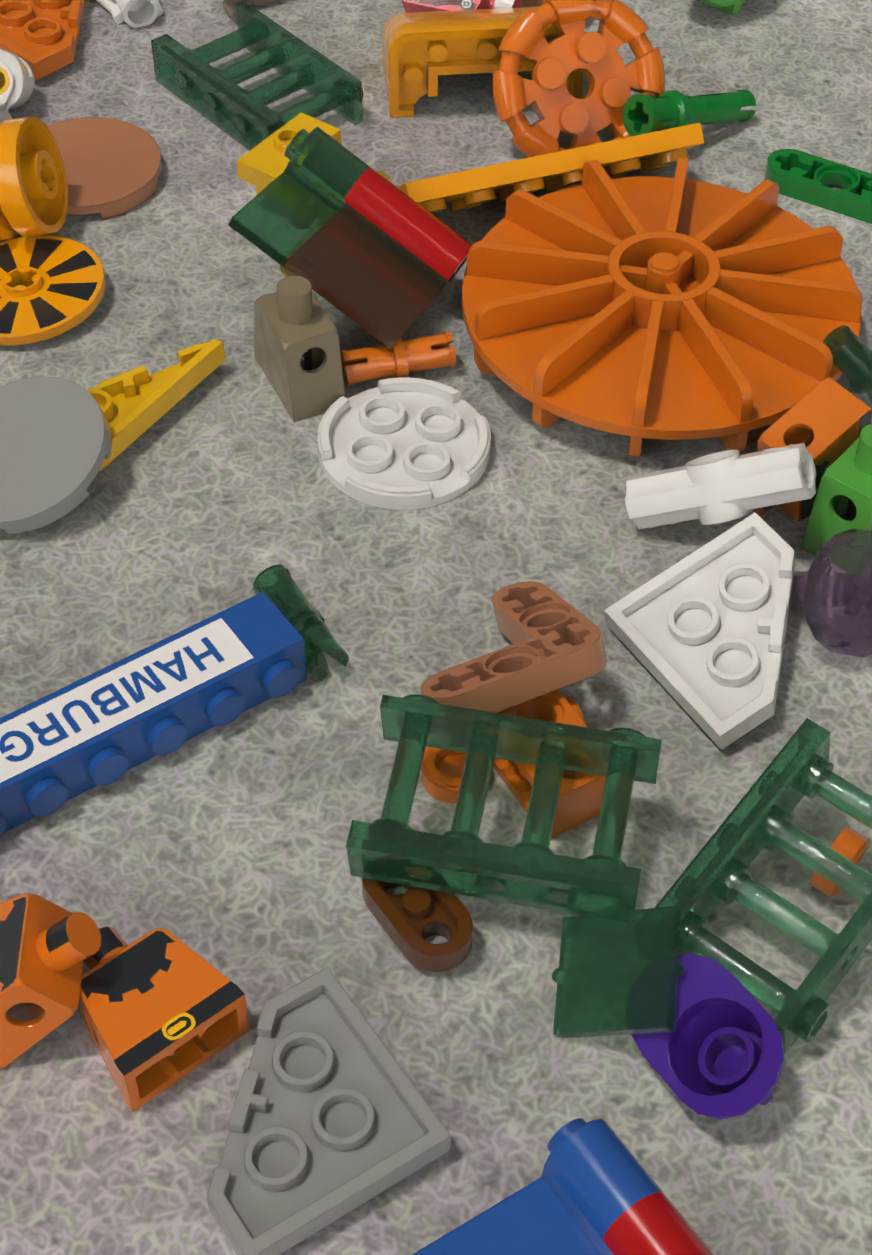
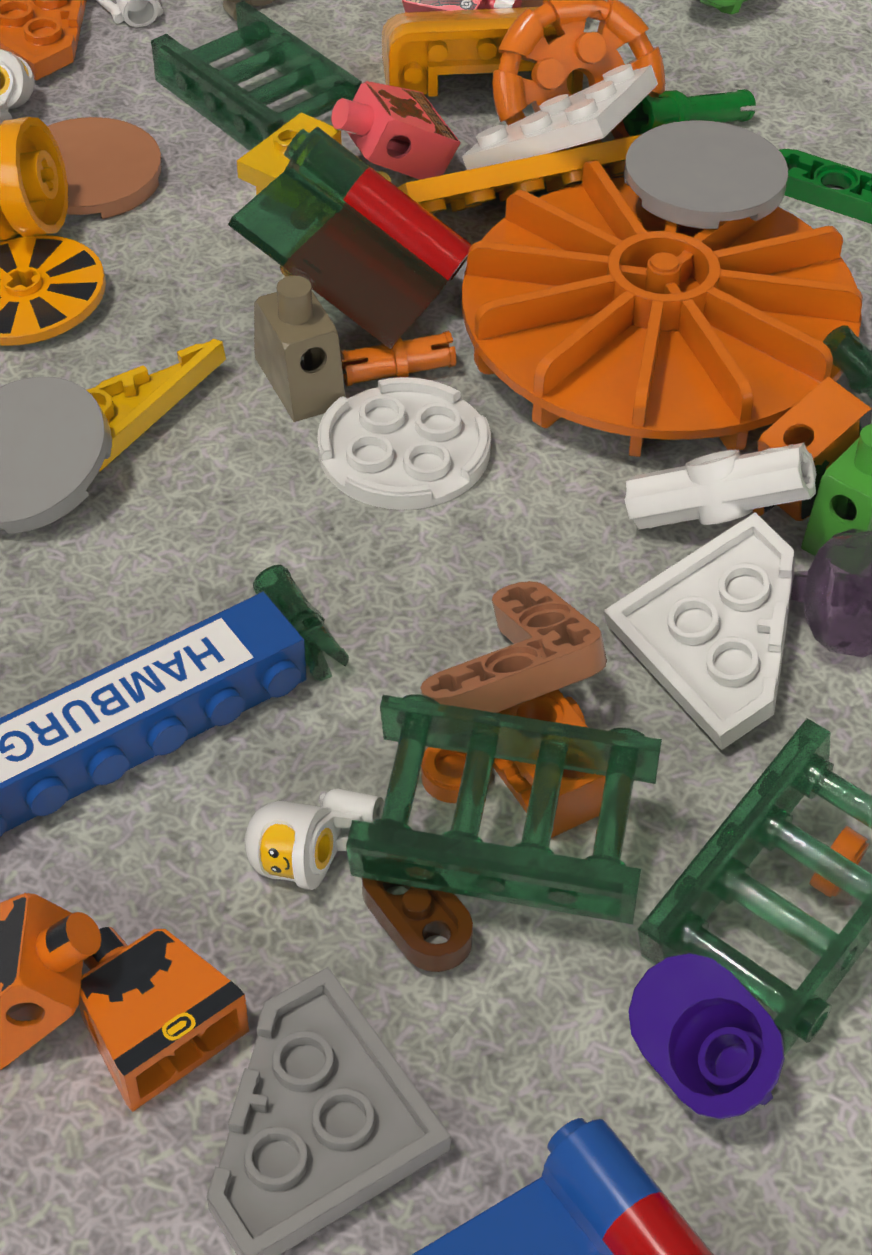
(302, 839): none -> white piece
(397, 130): none -> coral torso
(565, 119): none -> white plate
(618, 973): clear green piece -> none
(705, 173): none -> light grey tile

